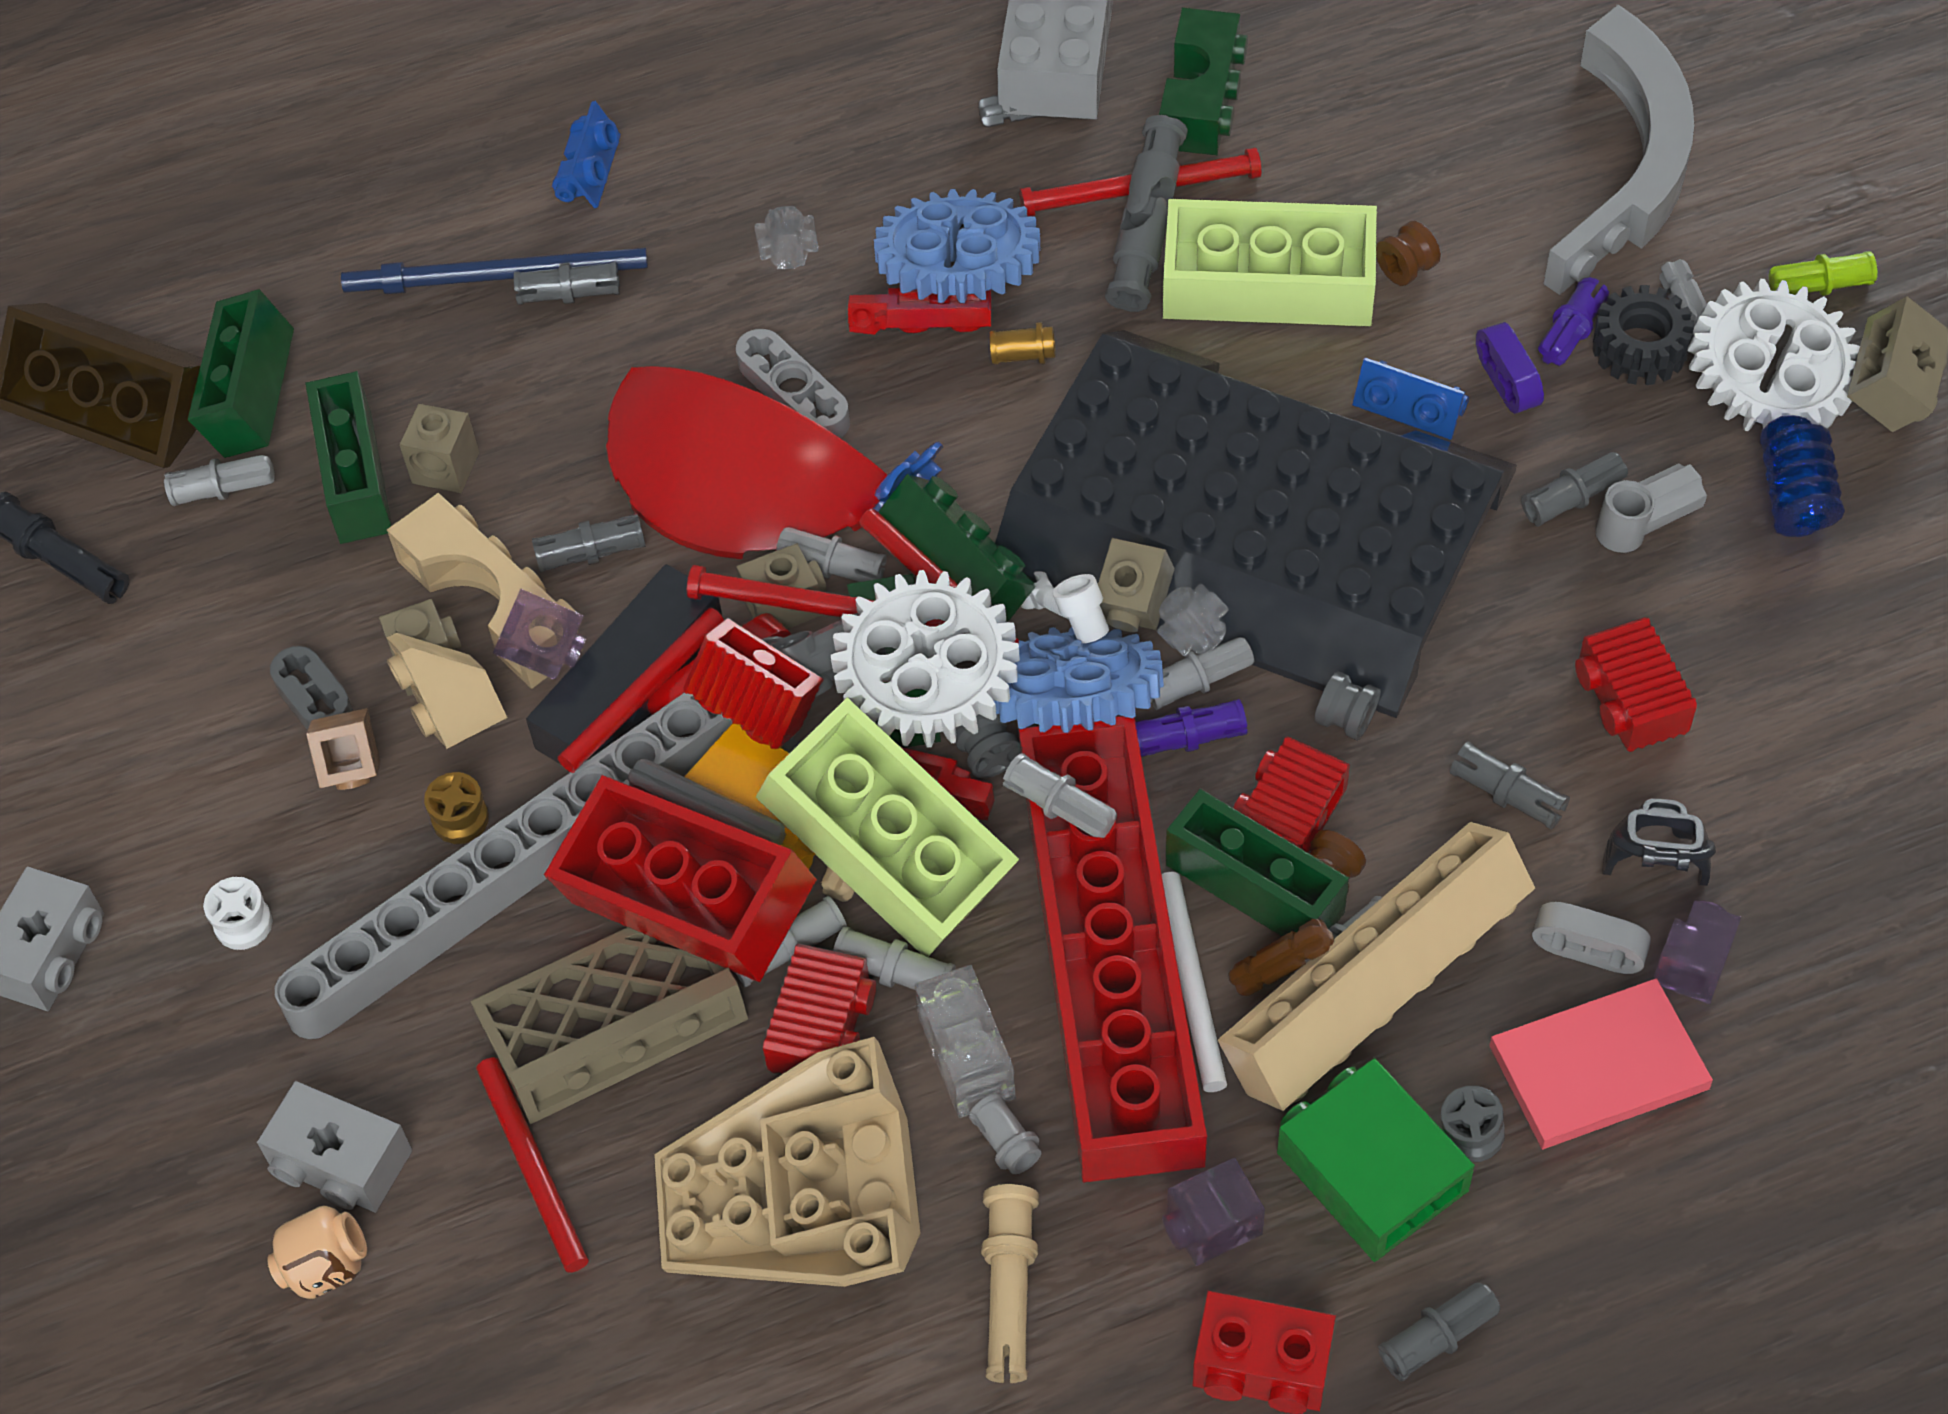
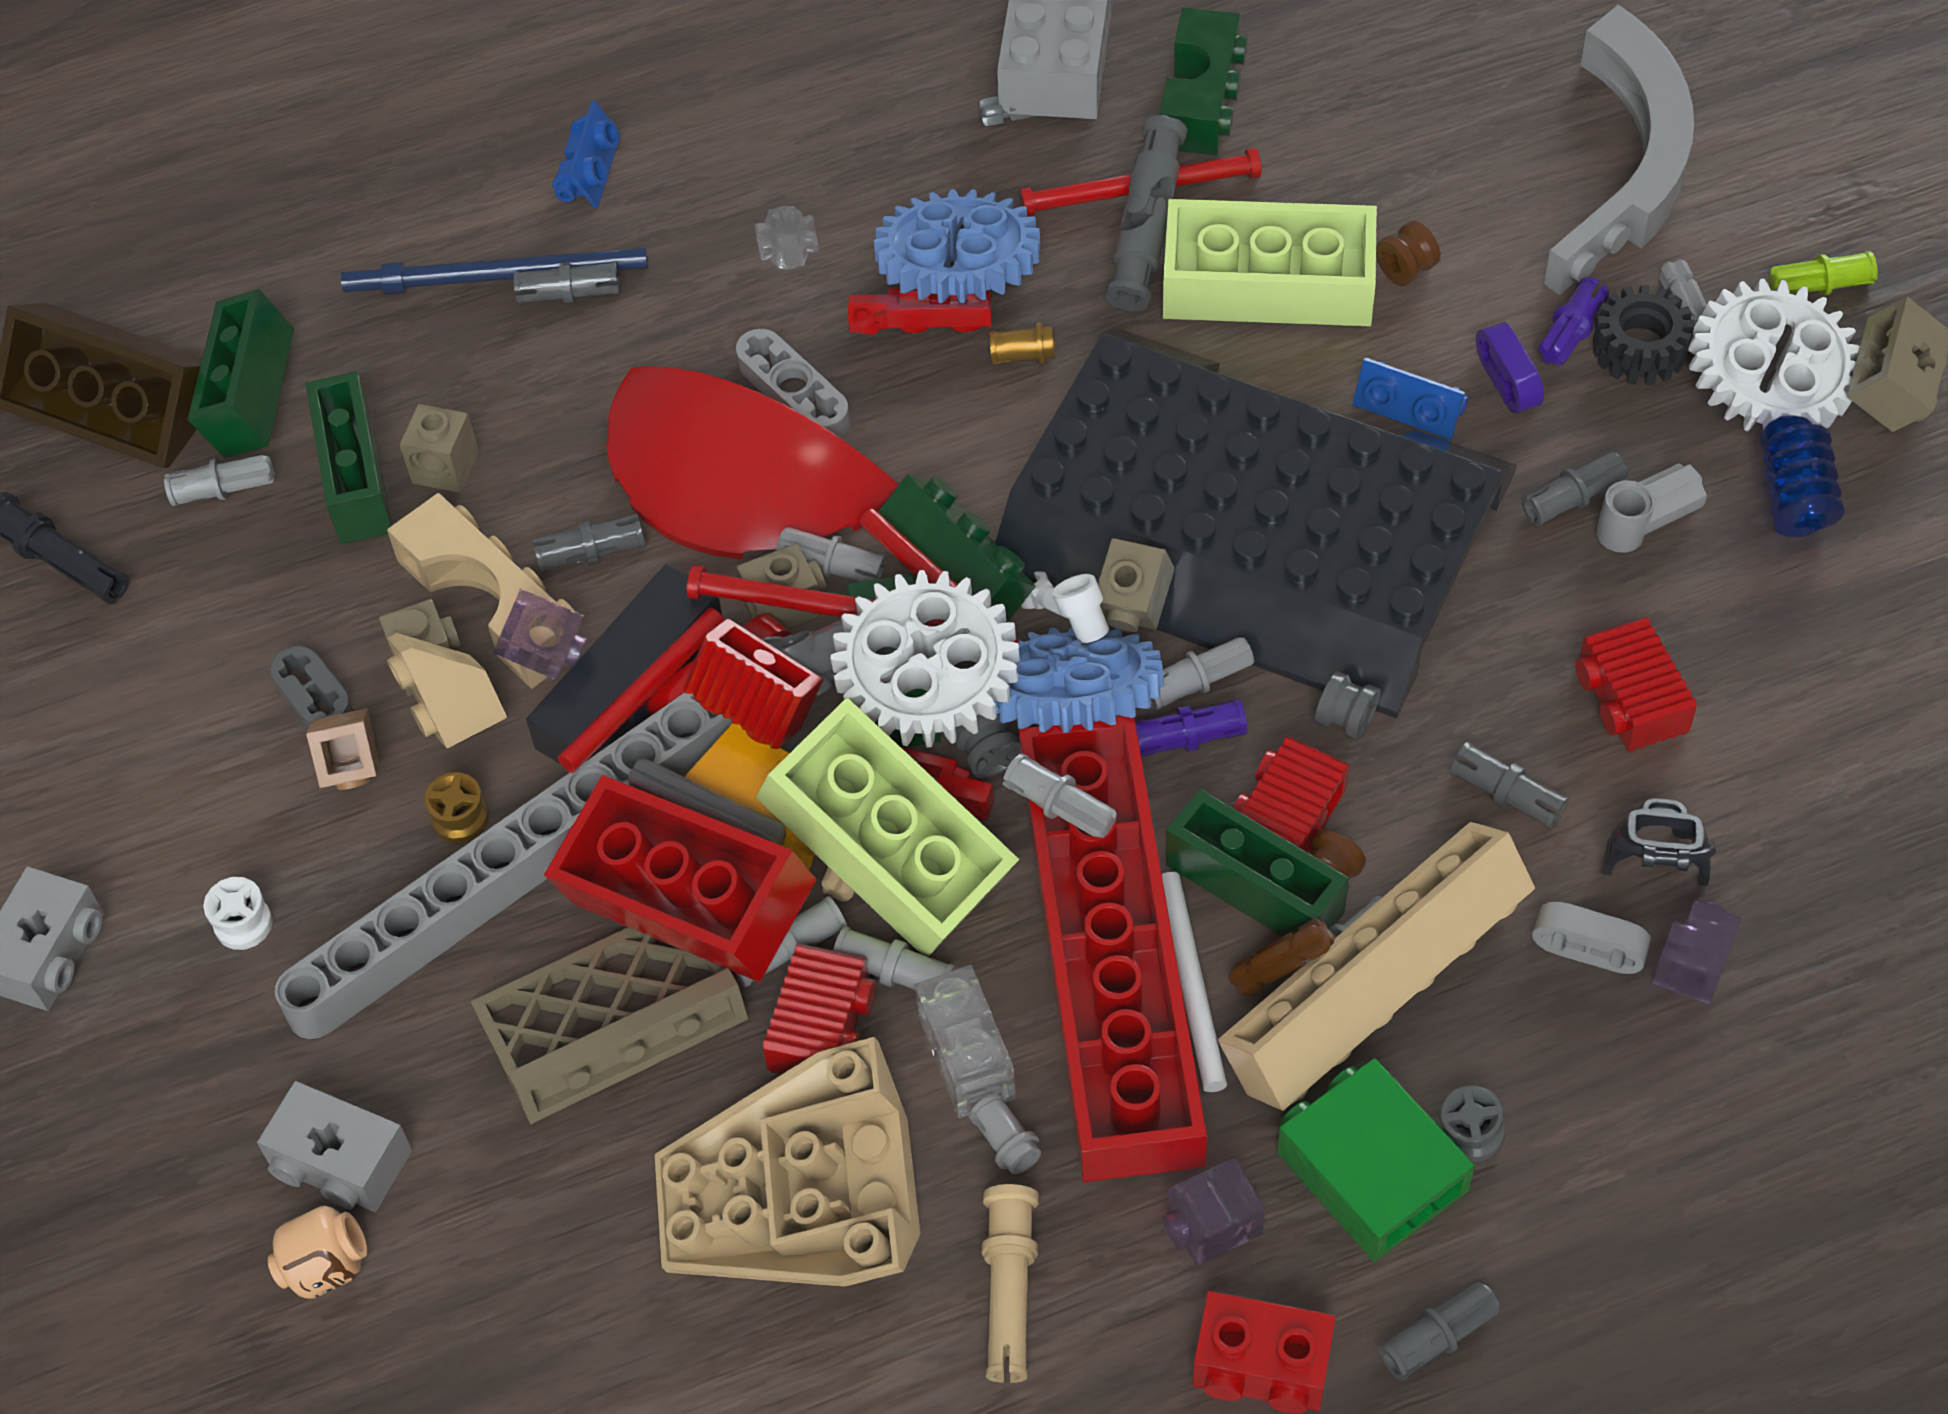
(532, 1165): red bar -> none
(915, 465): blue plate -> none
(1192, 620): clear gear -> none
(1600, 1063): coral tile -> none

